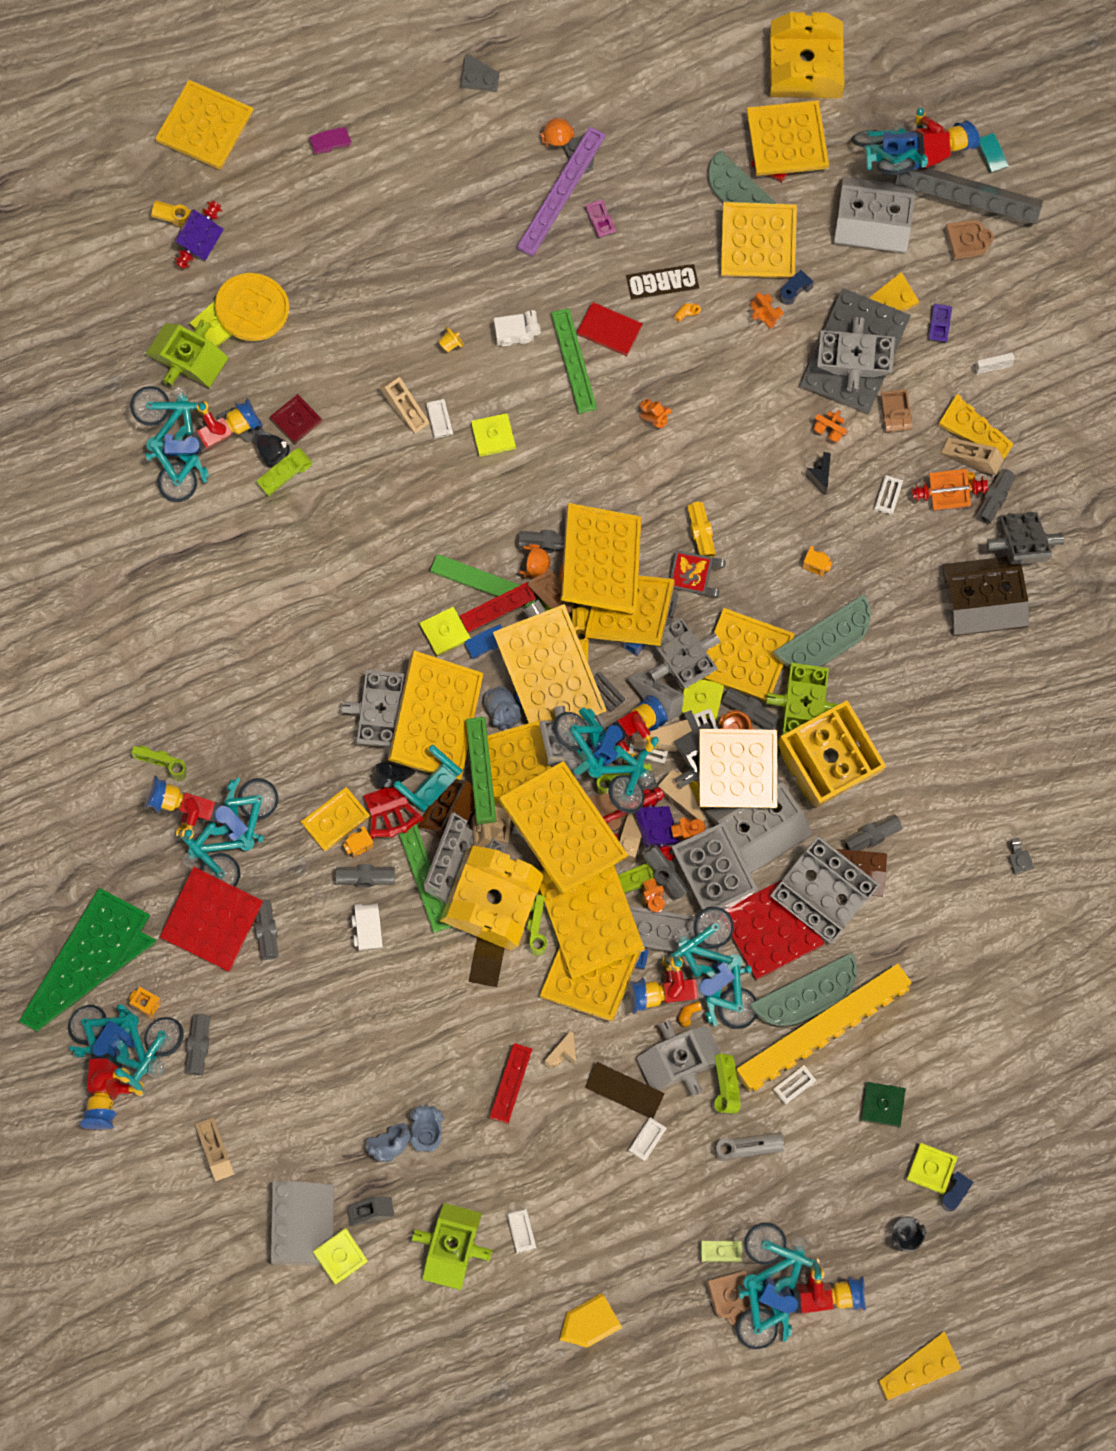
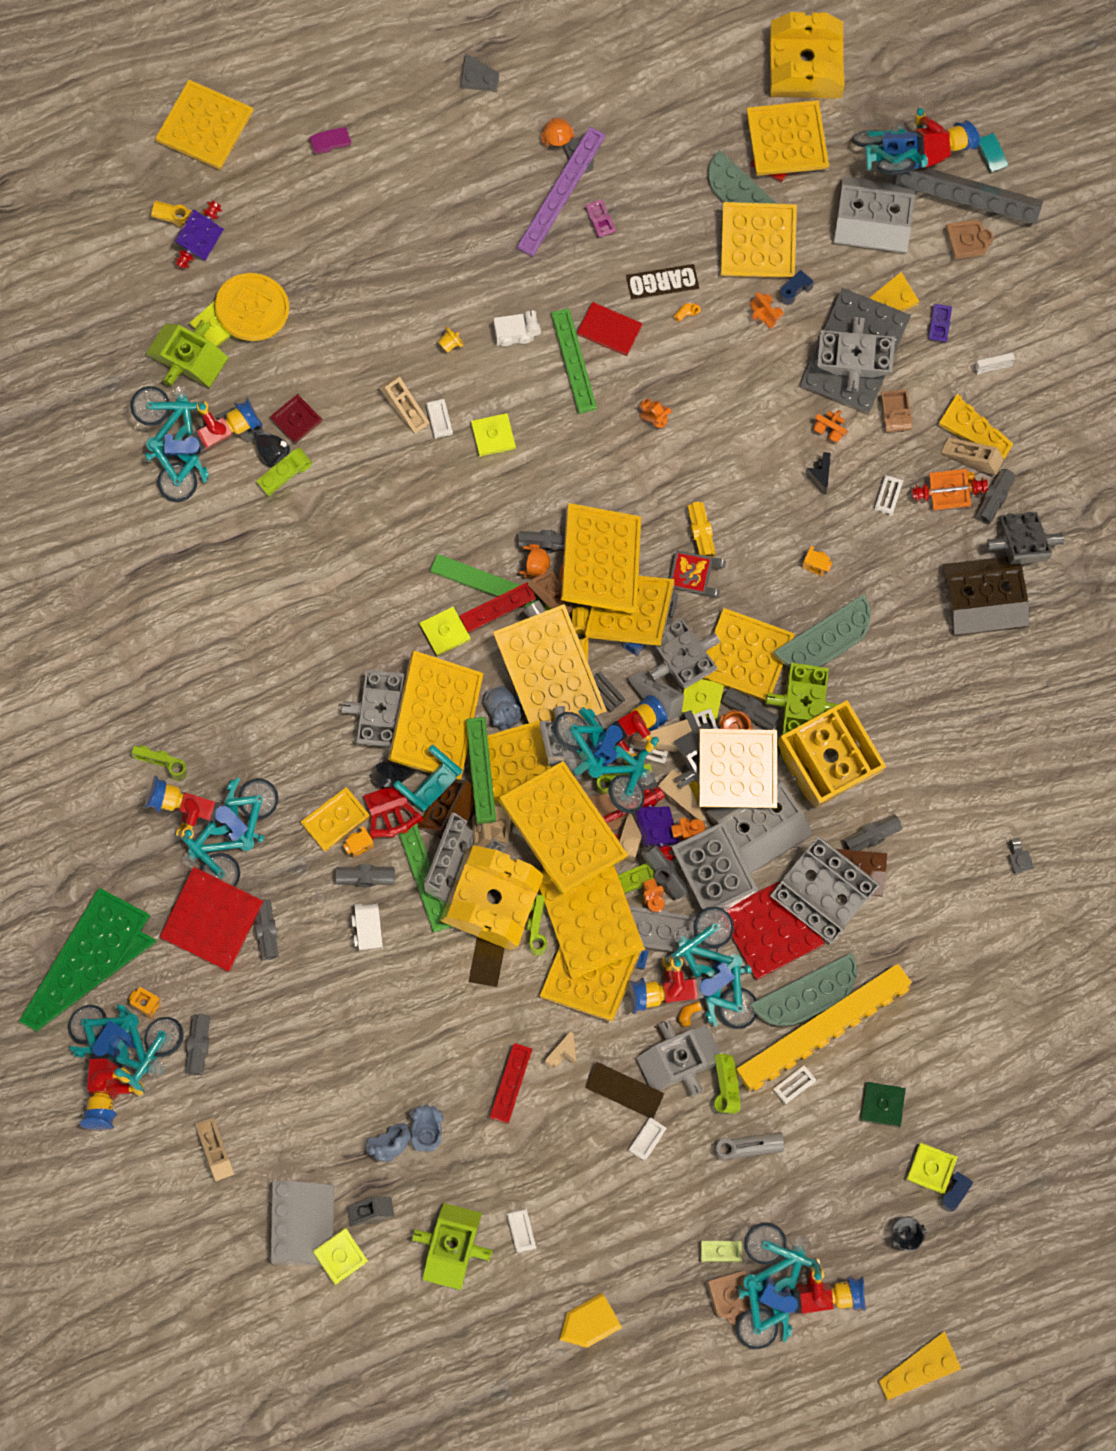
(482, 642): blue slope -> none

